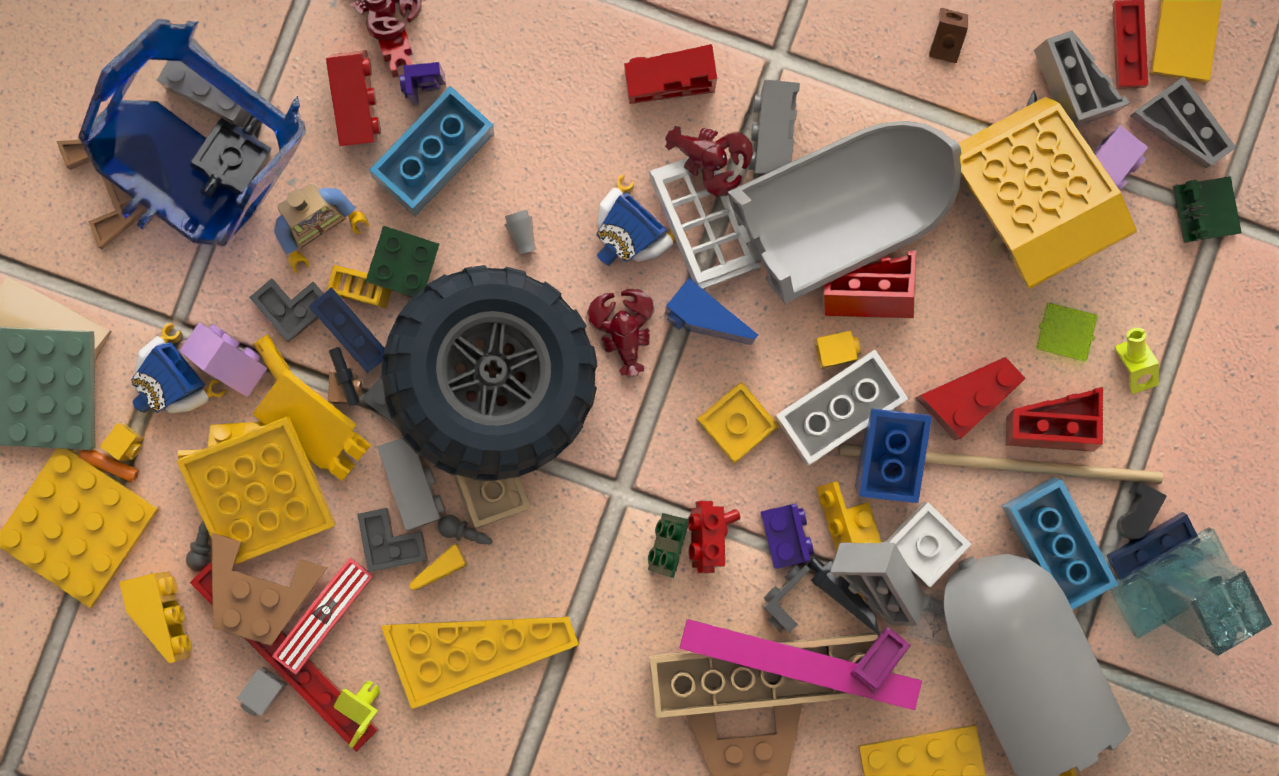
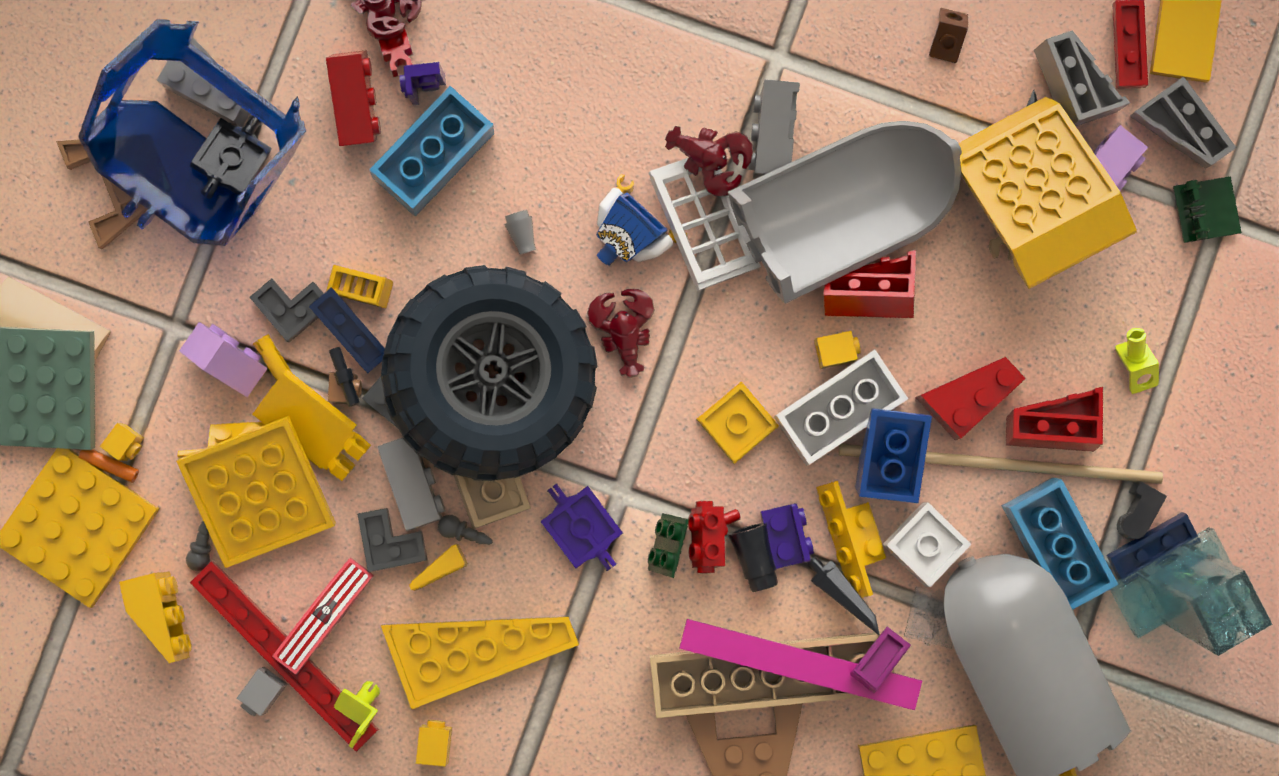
(167, 379): torso -> none
(251, 604): medium nougat wing -> none
(309, 215): torso -> none
(402, 262): dark green hinge -> none
(434, 743): none -> yellow brick
(581, 527): none -> dark purple plate
(671, 75): red wedge -> none
(704, 315): blue slope -> none
(755, 555): none -> black plant
(779, 617): dark grey bracket -> none
(883, 578): light grey wedge -> none
(1066, 332): clear neon green piece -> none

